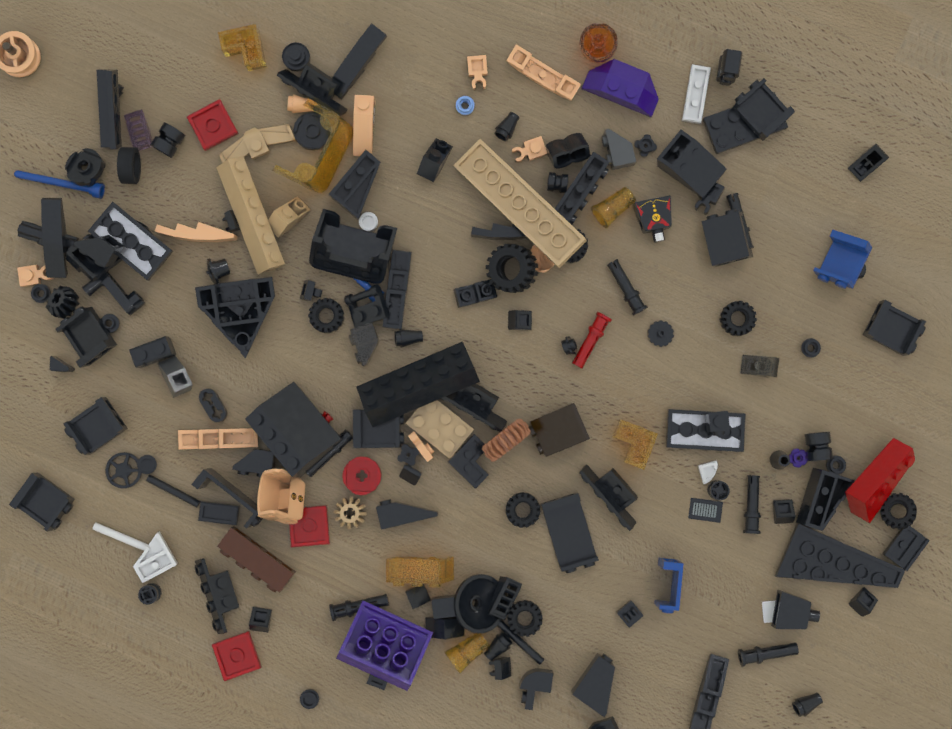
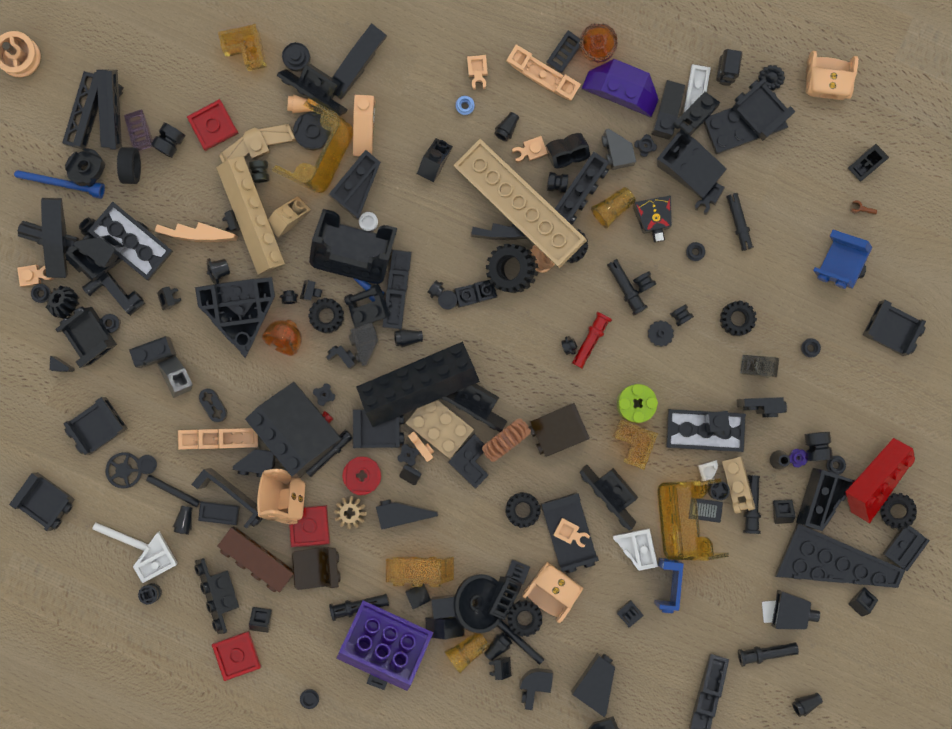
(85, 225): none -> black plate
(88, 113): none -> black fence
(166, 298): none -> black tile
(183, 522): none -> black cone
(259, 171): none -> pearl dark grey wheel
(284, 336): none -> clear orange cylinder
(289, 297): none -> black plate
(316, 568): none -> dark brown bracket
(325, 389): none -> black plate
(347, 356): none -> black bracket
(436, 289): none -> black plate
(447, 300): none -> black plate
(517, 571): none -> black tile
(519, 320): black slope -> none
(550, 61): none -> black slope
(553, 591): none -> light nougat piece
(568, 531): none -> light nougat plate
(625, 403): none -> lime brick
(639, 548): none -> white wing
(644, 282): none -> black wheel
(668, 110): none -> black slope
(681, 315): none -> black wheel
(681, 523): none -> clear yellow windscreen
(695, 245): none -> black plate
(696, 114): none -> black plate
(726, 238): black panel -> none
(738, 484): none -> tan plate
(766, 406): none -> black plate
(773, 75): none -> black piece
(830, 77): none -> light nougat piece
(862, 208): none -> dark orange hand

